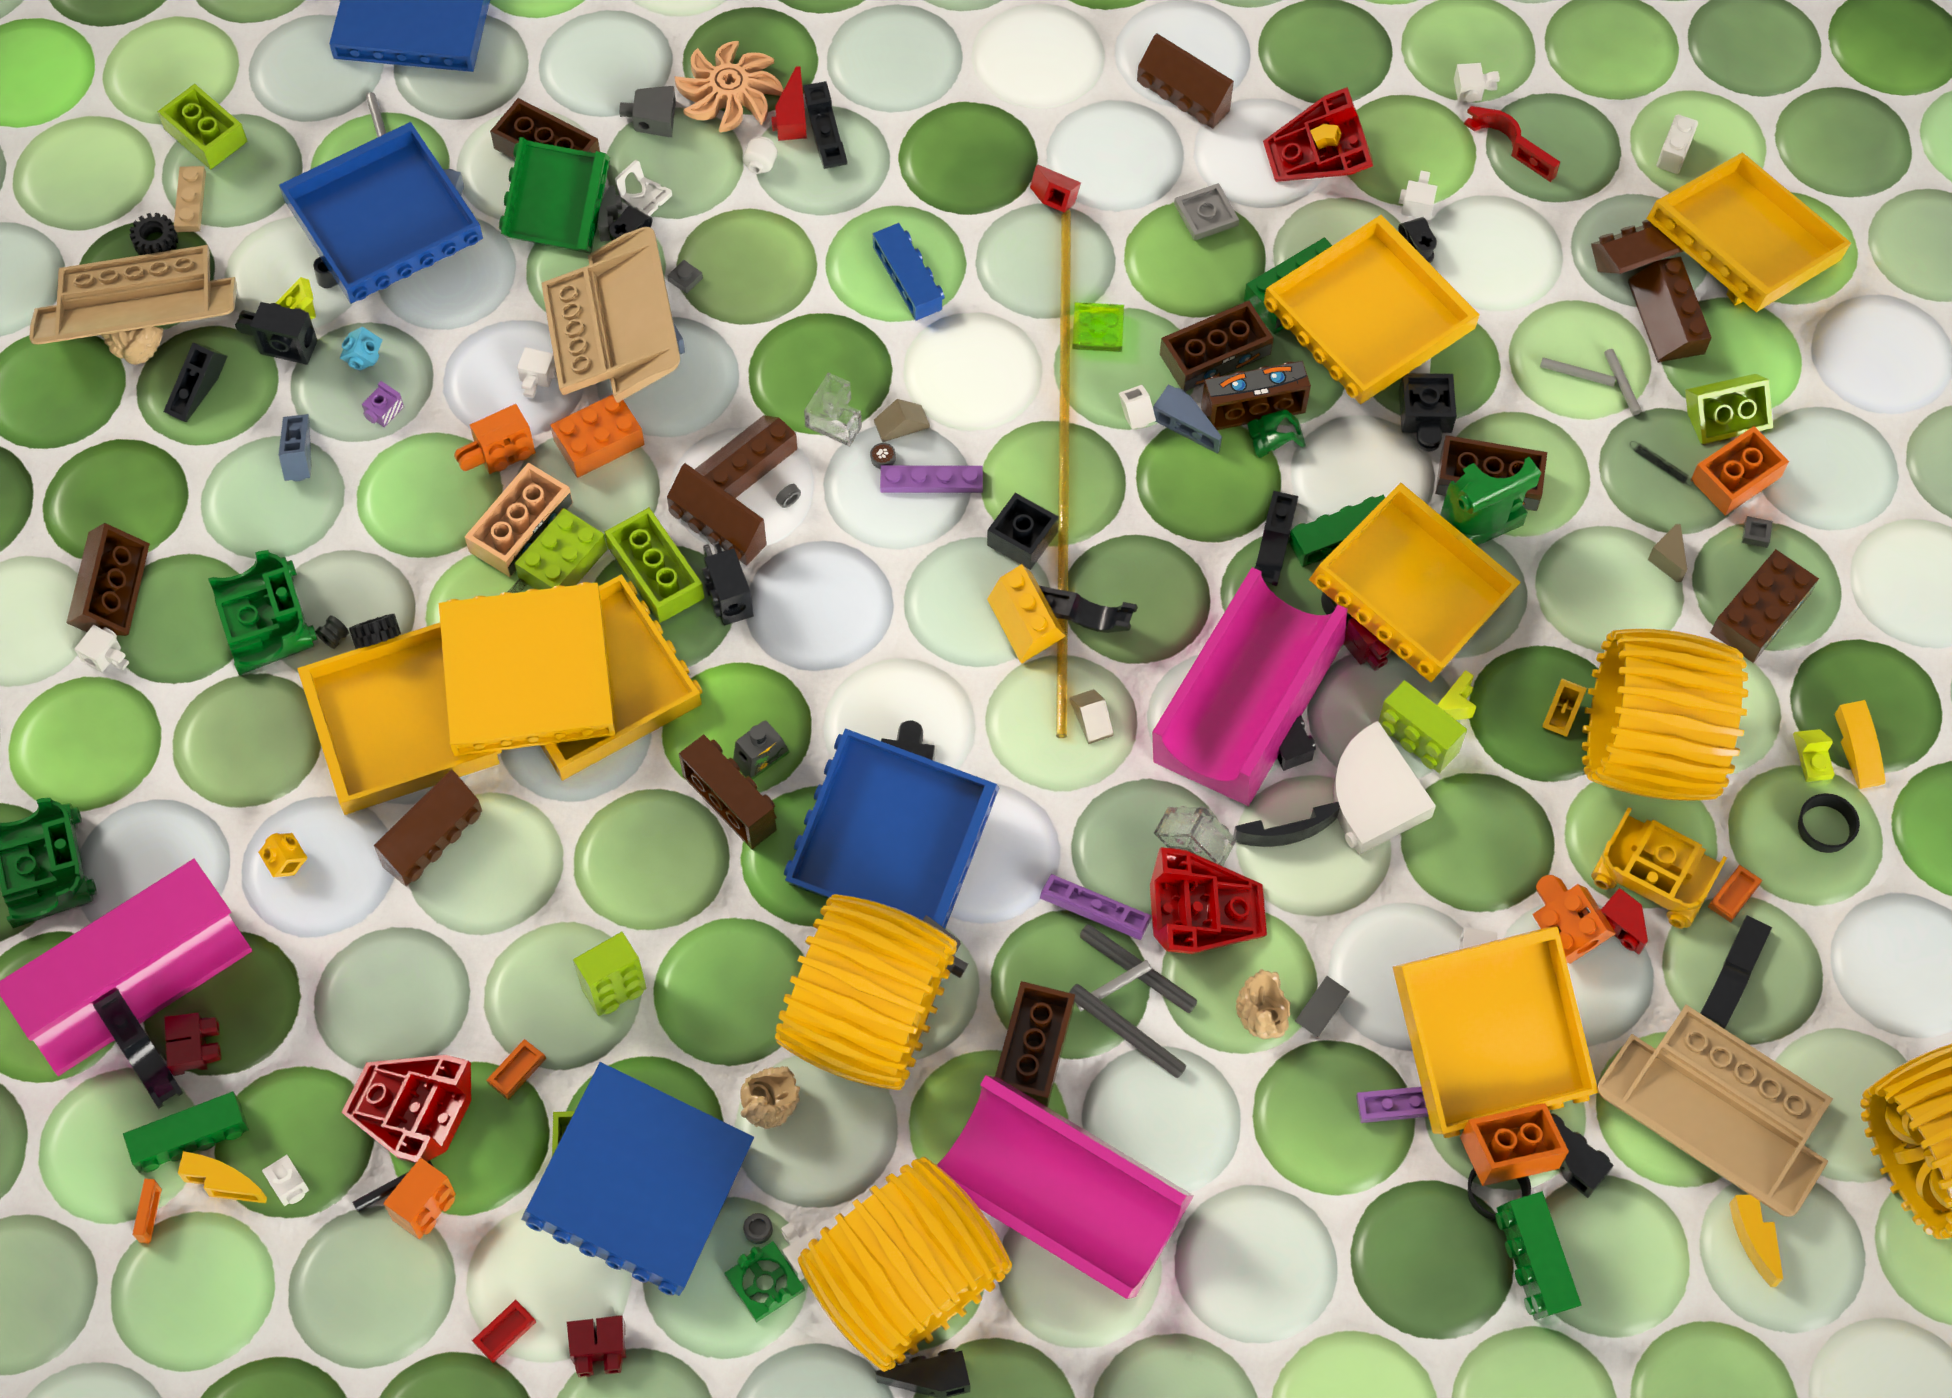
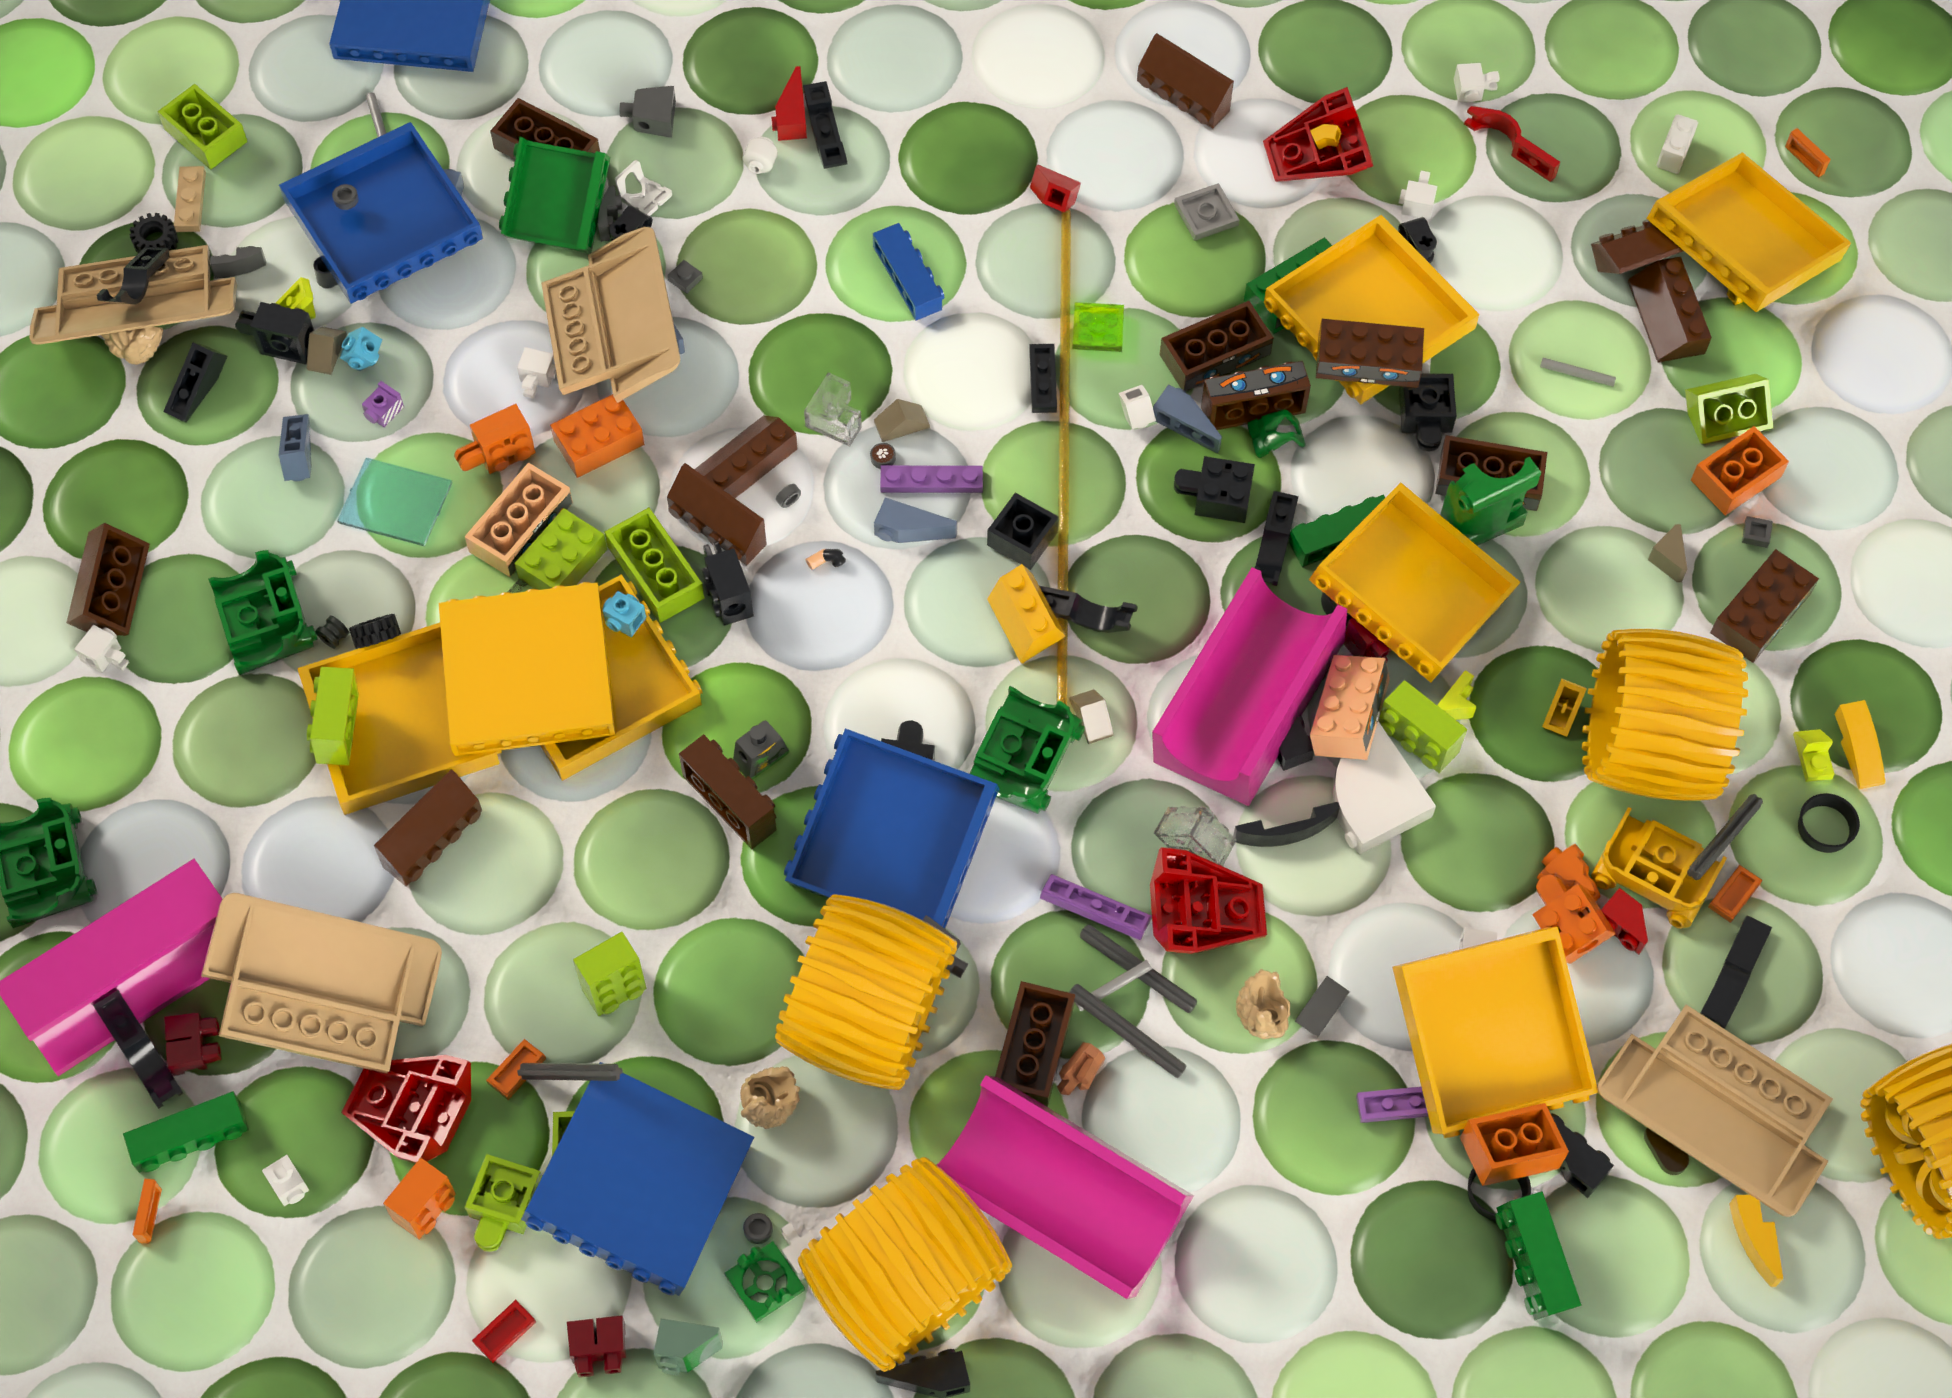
(137, 276): none -> black piece
(219, 1178): yellow slope -> none
(245, 261): none -> dark grey slope
(282, 854): yellow brick -> none
(318, 981): none -> tan slope
(324, 349): none -> dark tan slope
(333, 715): none -> lime brick
(345, 197): none -> dark grey tile
(378, 1193): black bar -> none
(395, 501): none -> clear light blue piece
(500, 1200): none -> lime brick
(570, 1071): none -> dark grey axle
(624, 613): none -> medium azure brick
(685, 1345): none -> sand green slope
(729, 86): light nougat piece -> none
(825, 555): none -> arm
(910, 524): none -> sand blue slope
(1026, 749): none -> green piece
(1043, 378): none -> black plate
(1080, 1069): none -> nougat rock
(1220, 488): none -> black brick
(1350, 707): none -> light nougat brick
(1370, 353): none -> reddish brown brick
(1569, 868): none -> orange rock
(1622, 382): light grey bar -> none
(1662, 463): black piece -> none
(1669, 1157): none -> dark brown tile
(1724, 837): none -> dark grey axle
(1807, 152): none -> orange tile

